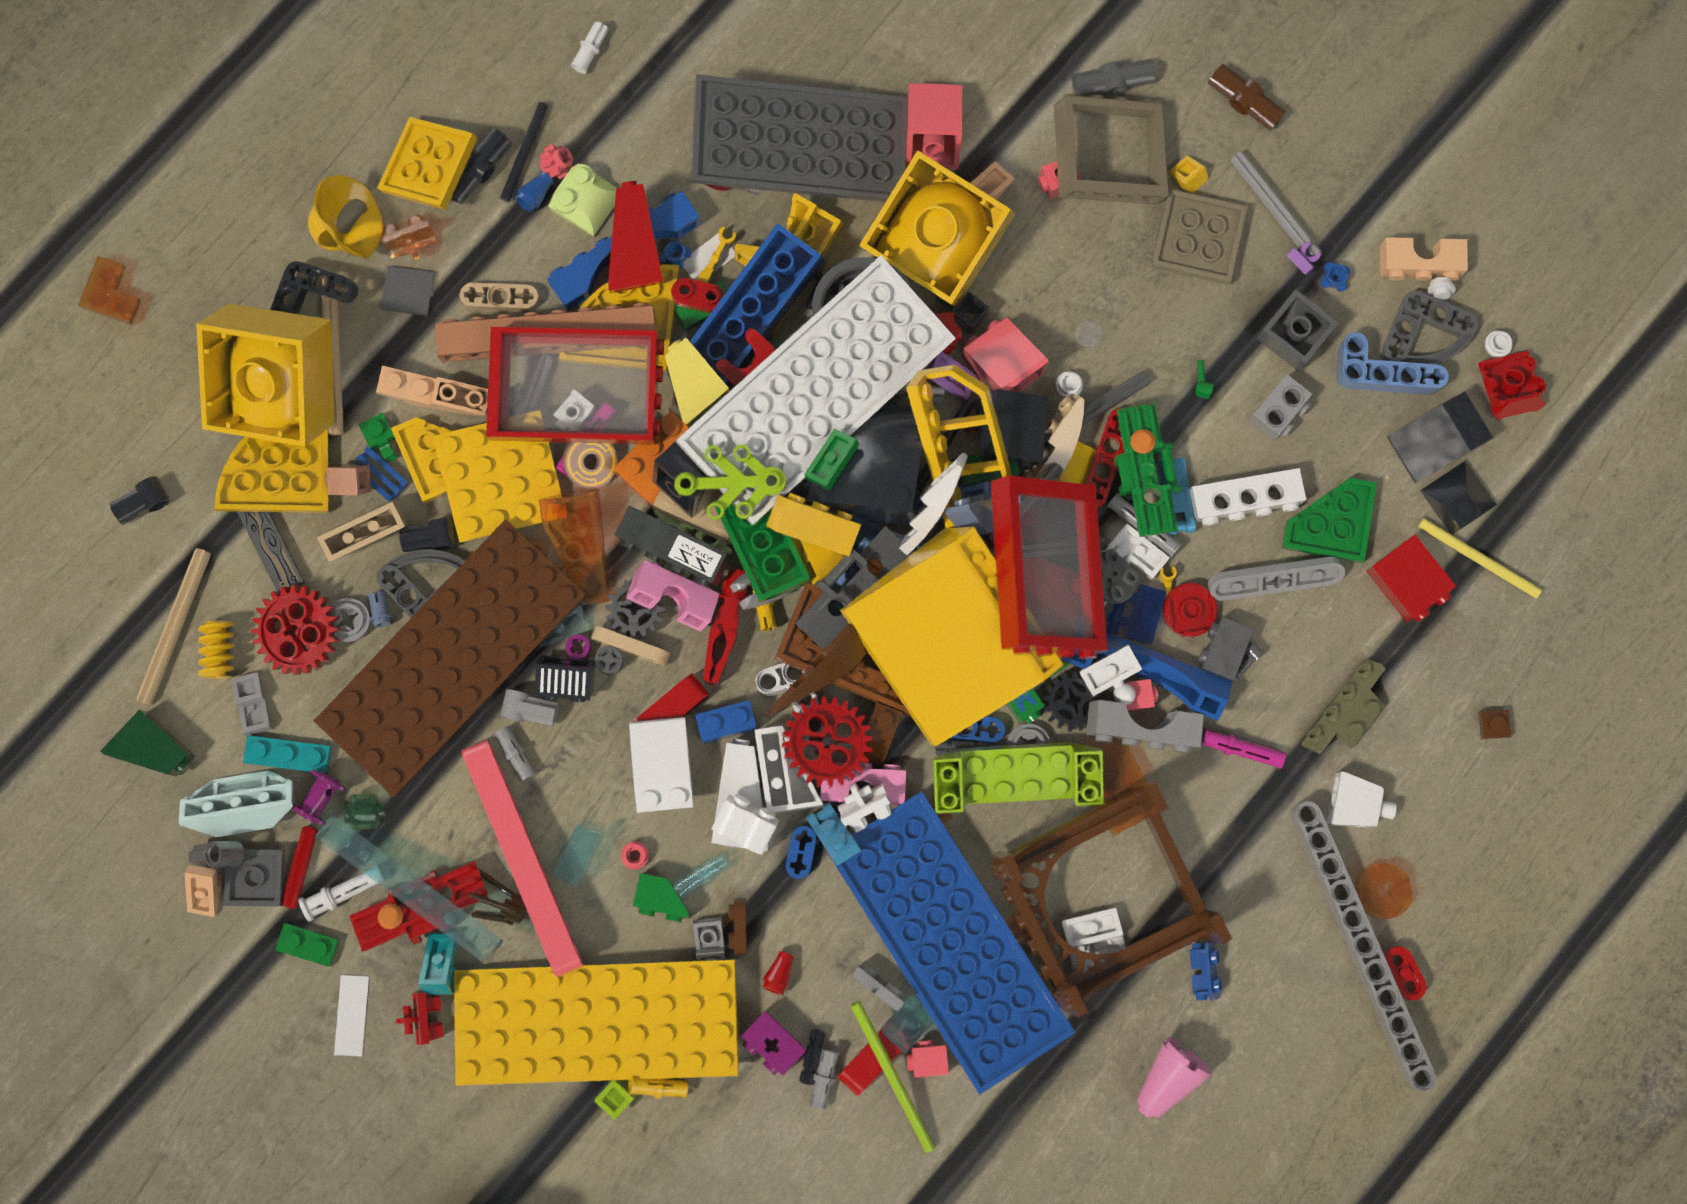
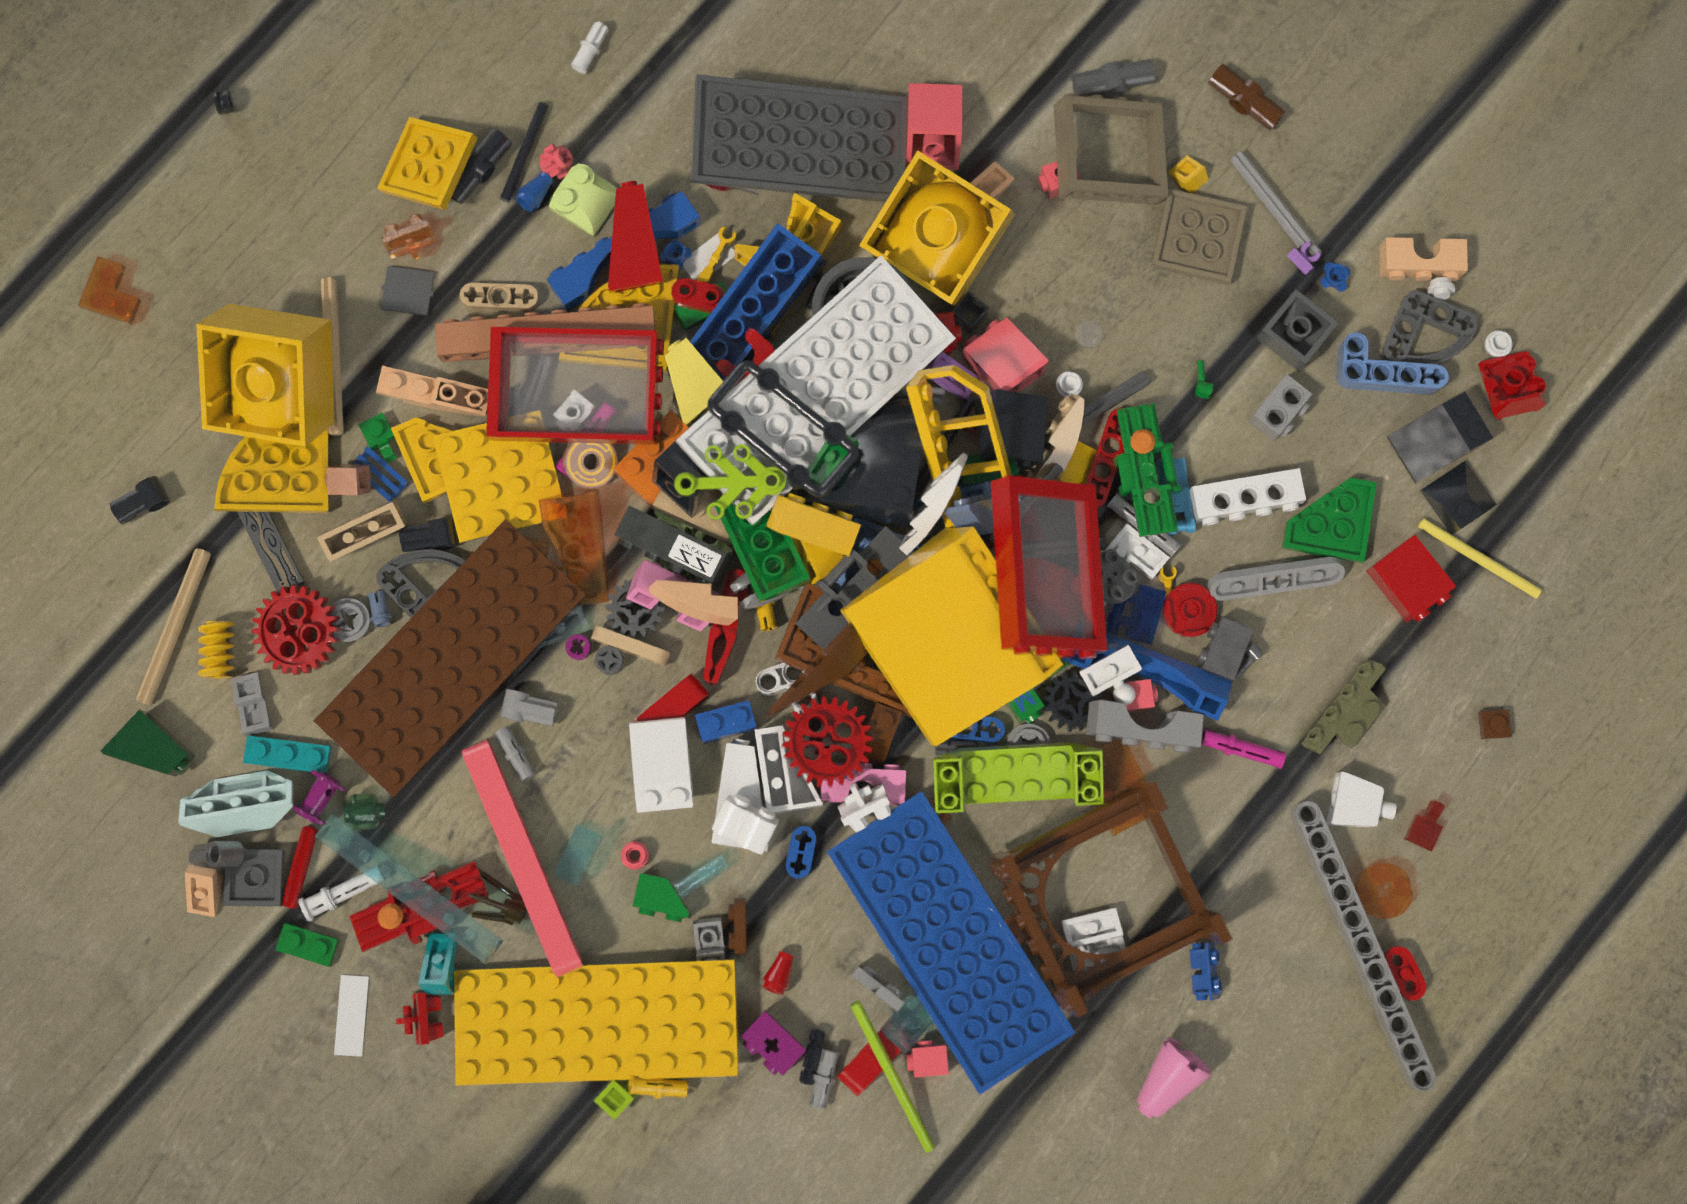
(223, 101): none -> black bush
(300, 286): black beam -> none
(329, 199): yellow piece -> none
(564, 678): black brick -> none
(696, 601): none -> light nougat slope
(768, 382): none -> black bar
(833, 834): dark azure plate -> none
(1424, 830): none -> clear red plate

